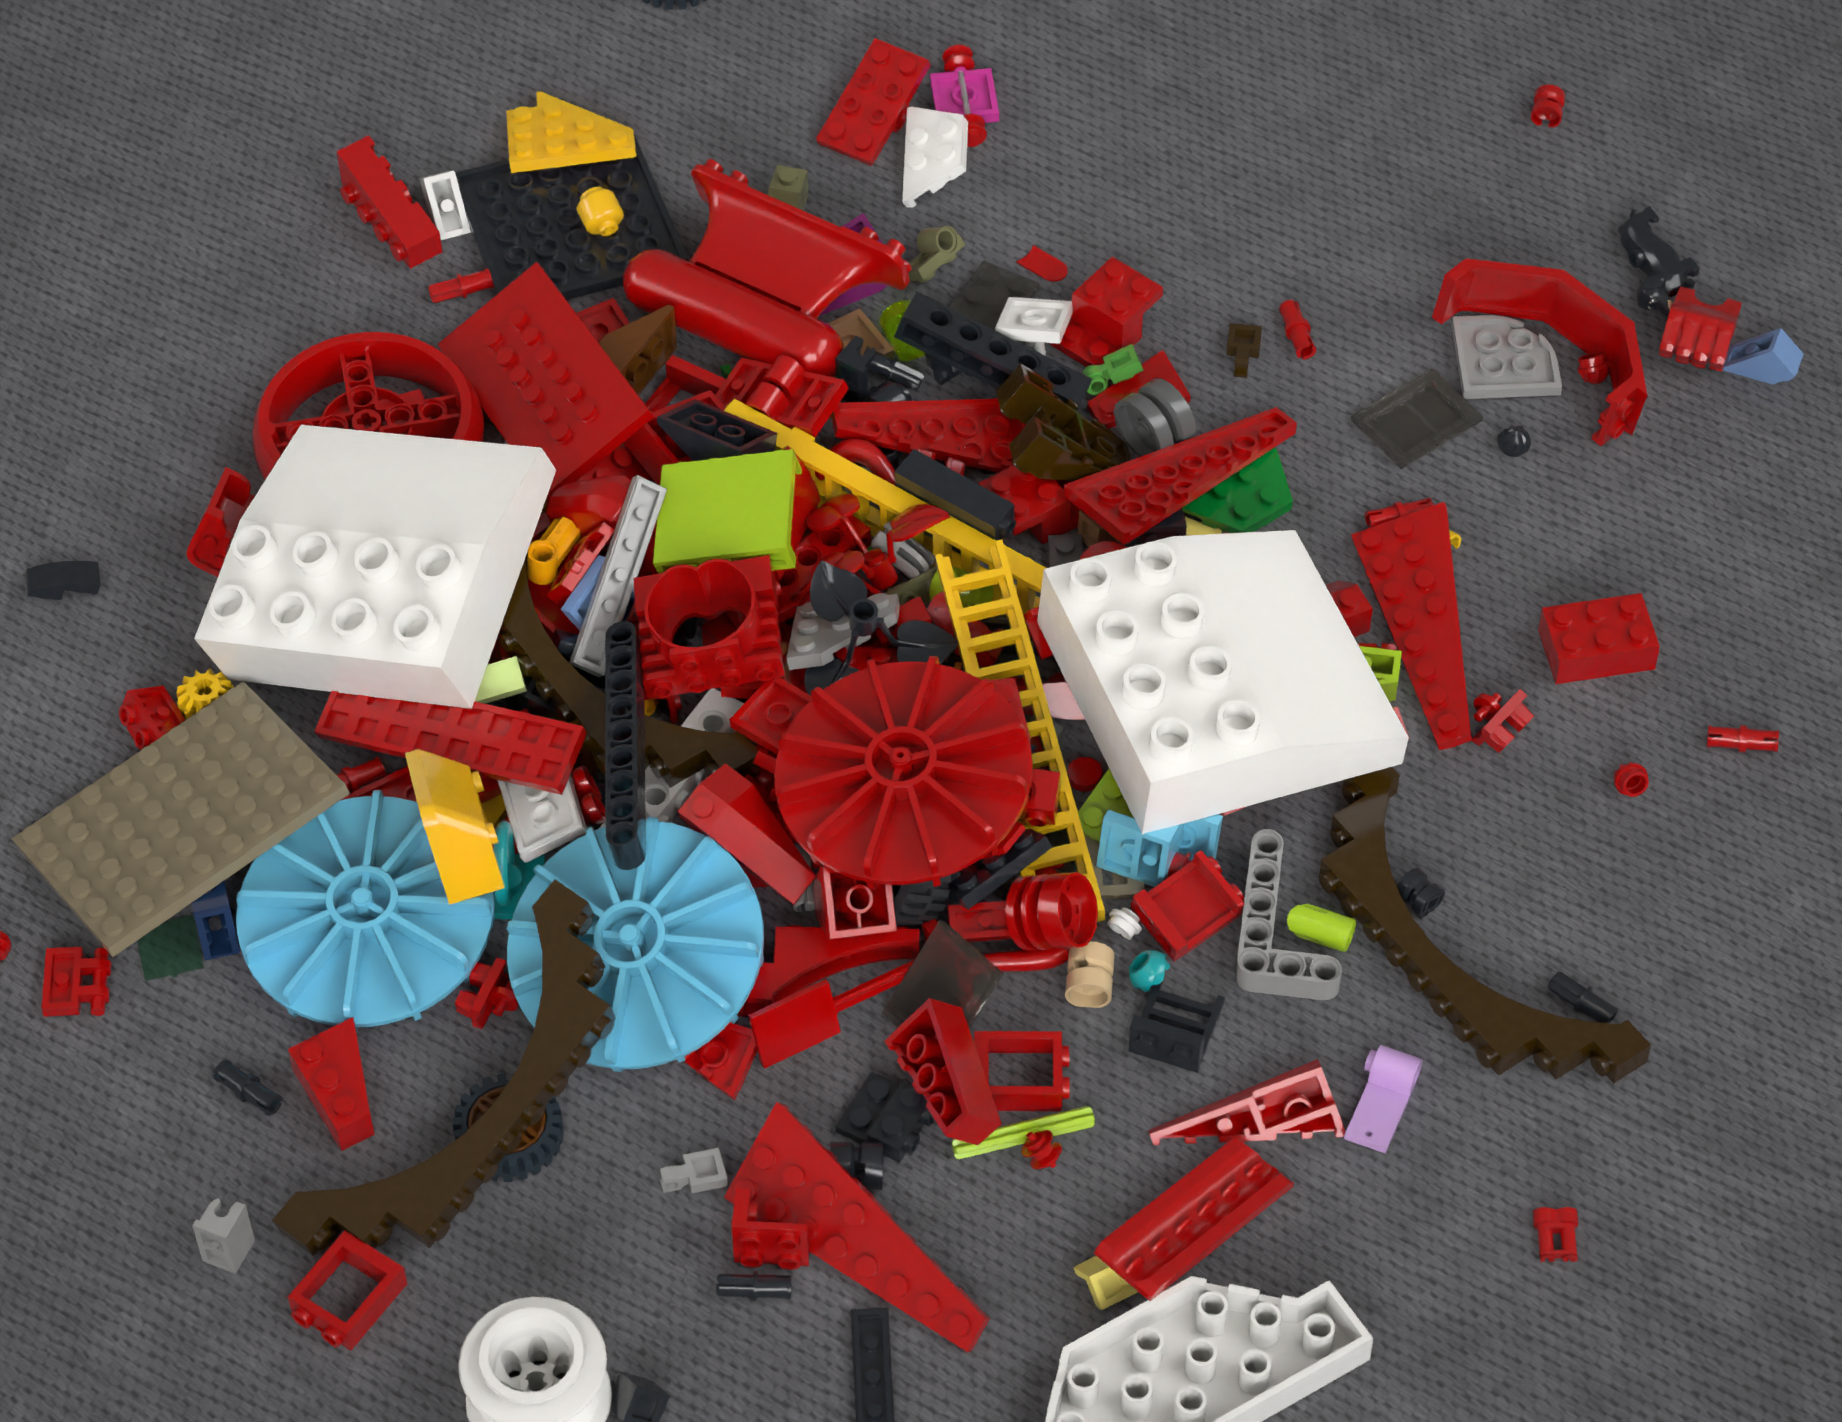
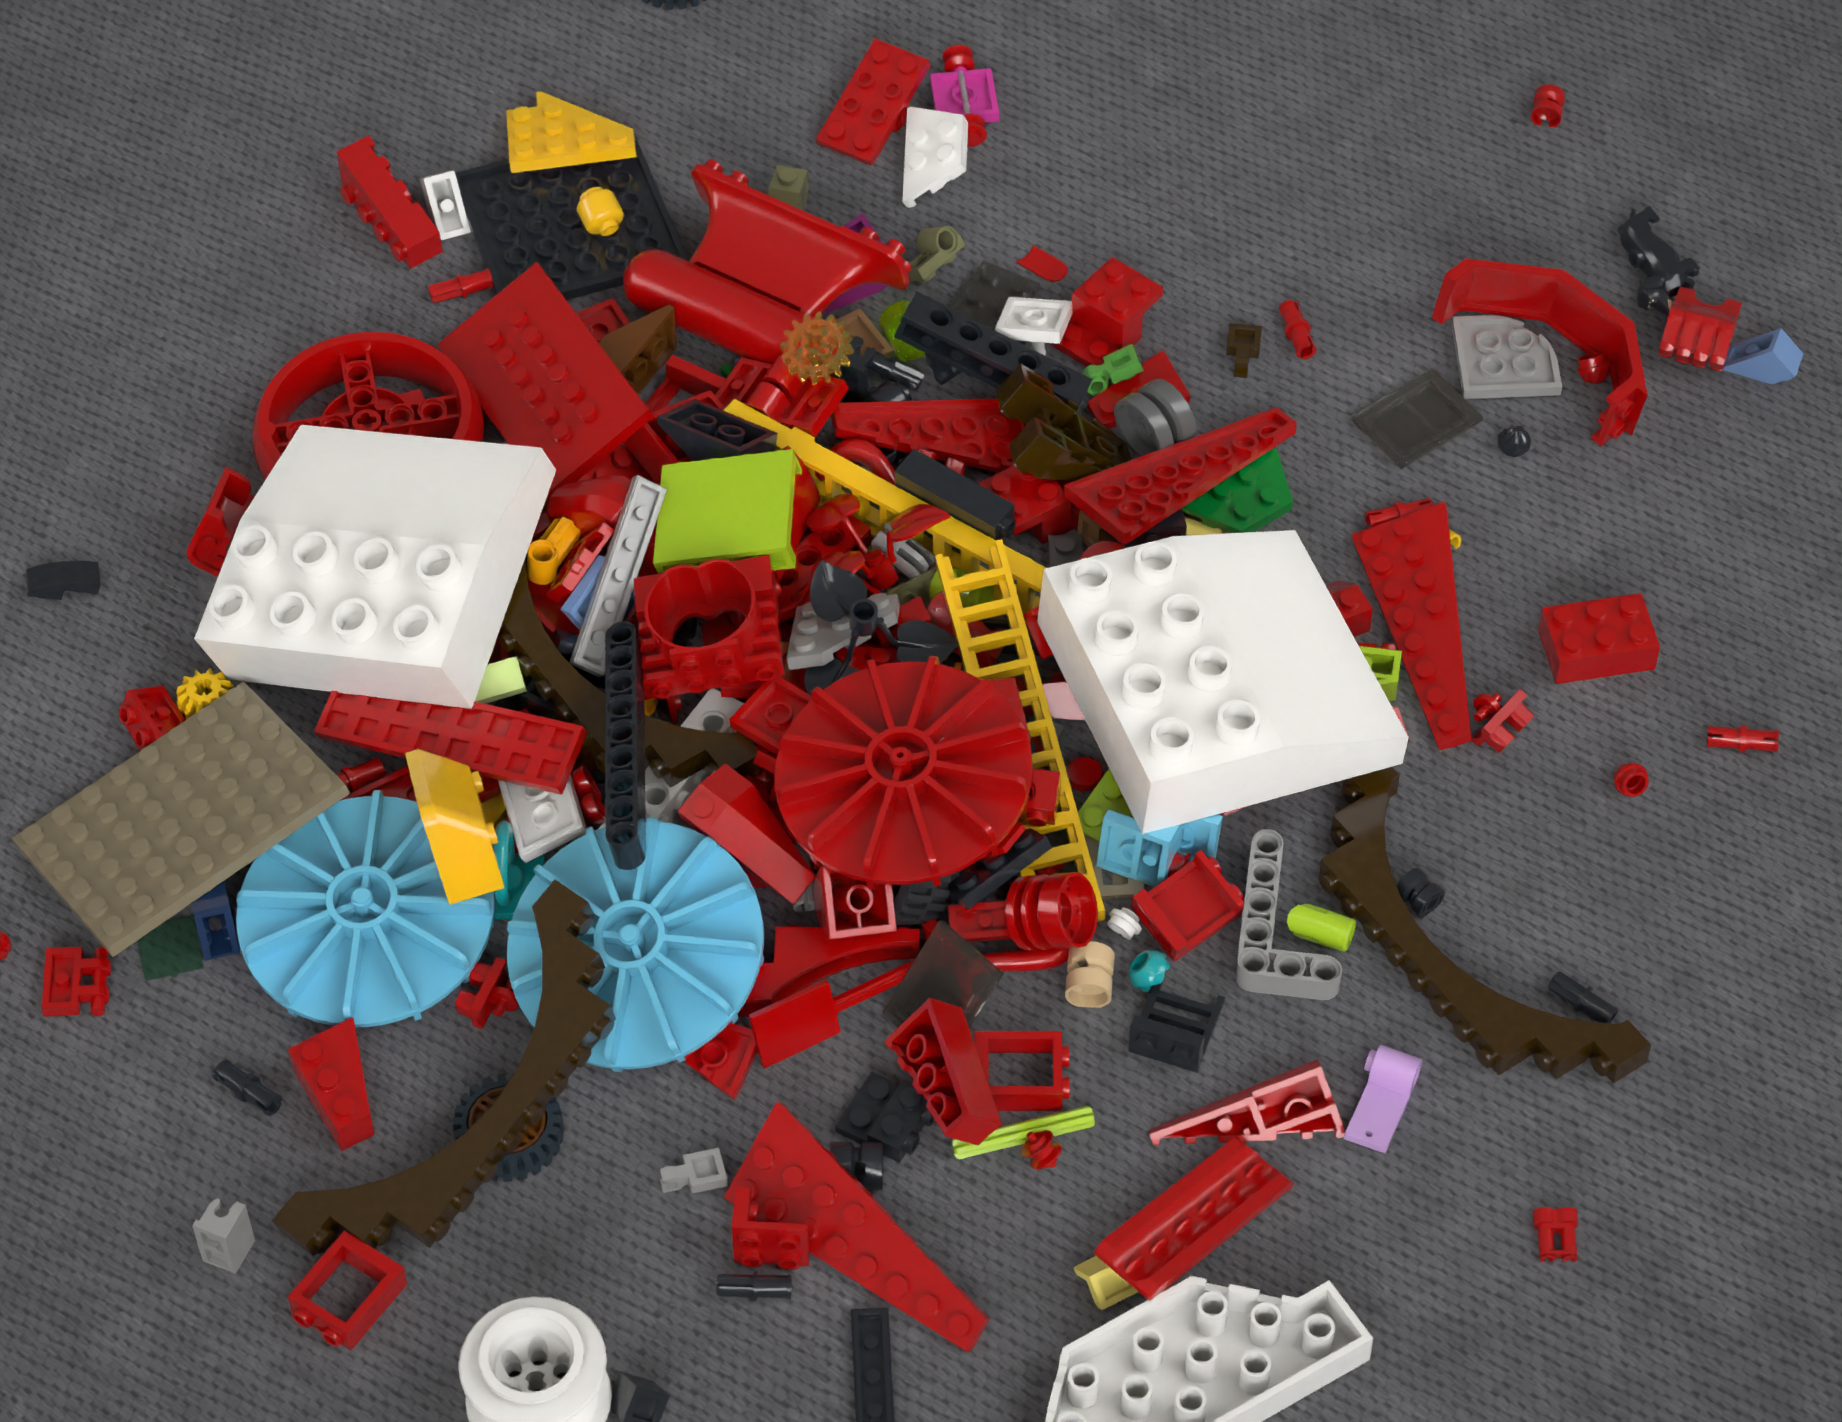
(810, 360): none -> clear yellow gear

